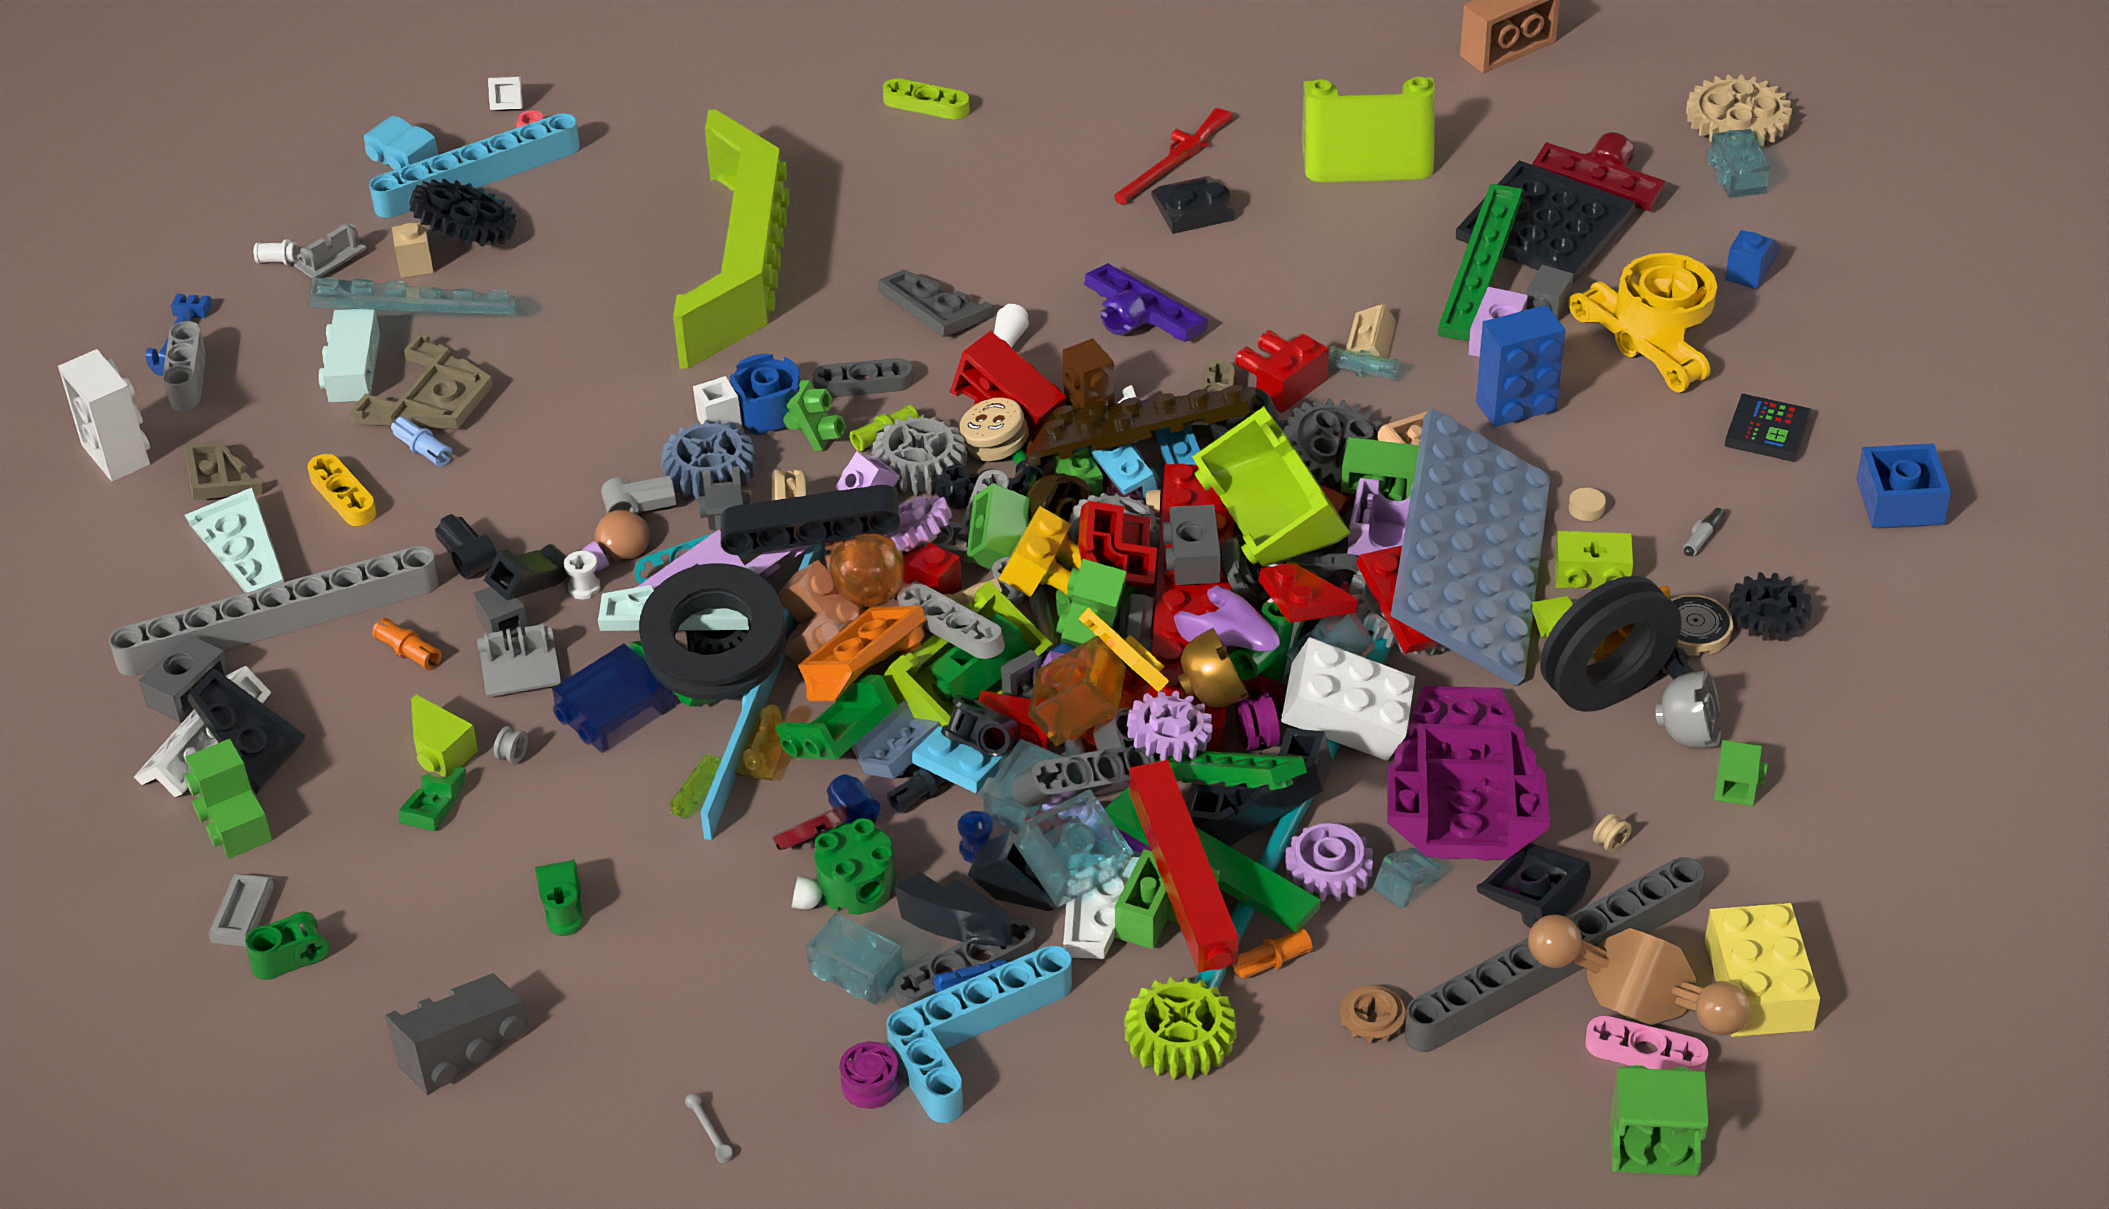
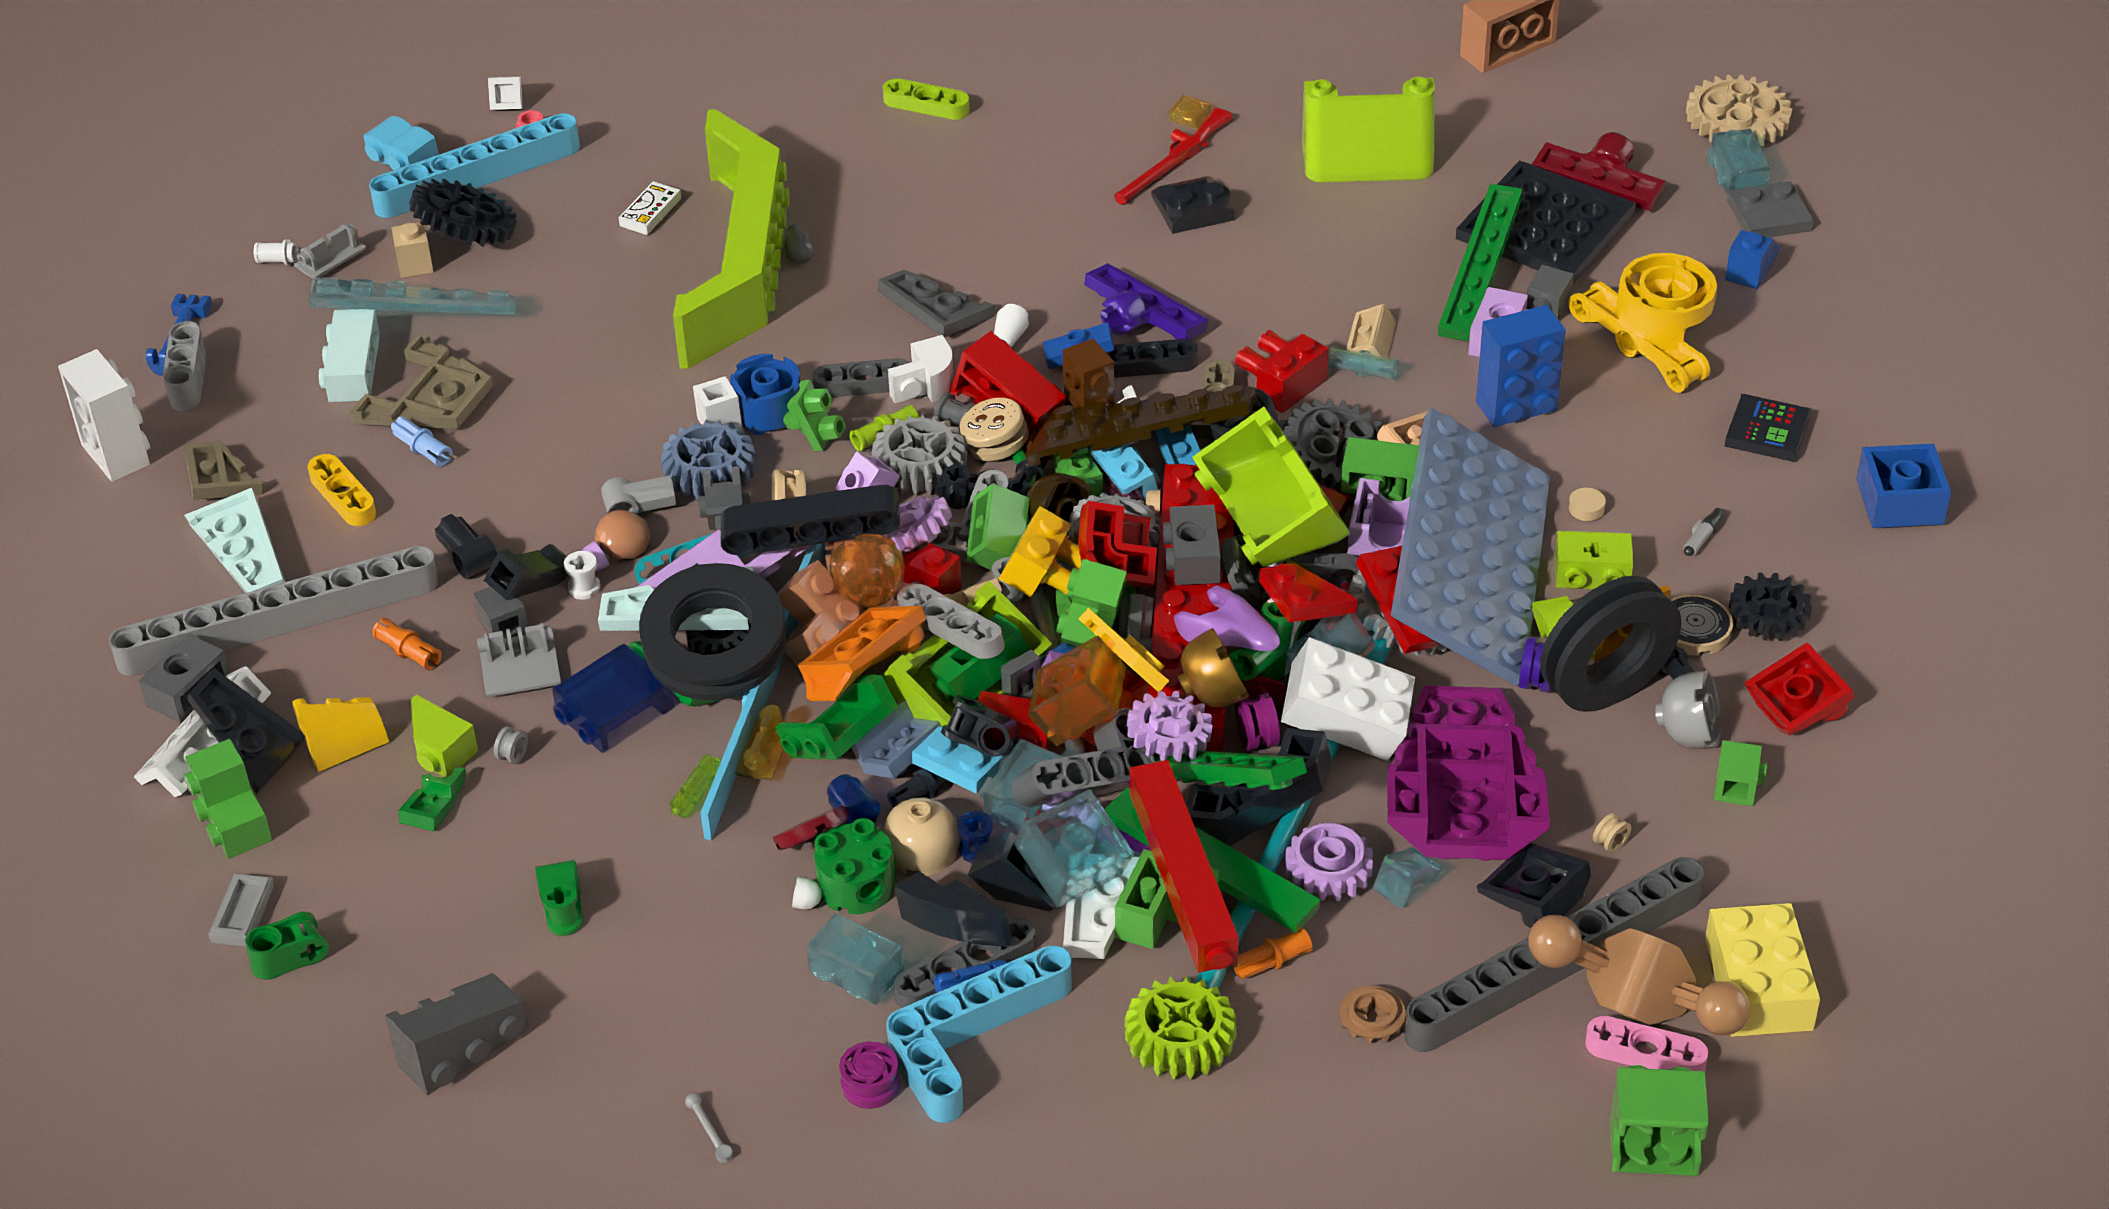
(339, 729): none -> yellow slope
(650, 208): none -> white tile
(798, 245): none -> dark grey cylinder
(922, 835): none -> tan cylinder
(927, 374): none -> white brick
(951, 409): none -> dark grey bush
(1054, 347): none -> blue plate
(1180, 353): none -> black beam
(1189, 111): none -> clear yellow tile
(1530, 668): none -> dark purple wheel
(1770, 209): none -> dark grey plate
(1800, 691): none -> red slope

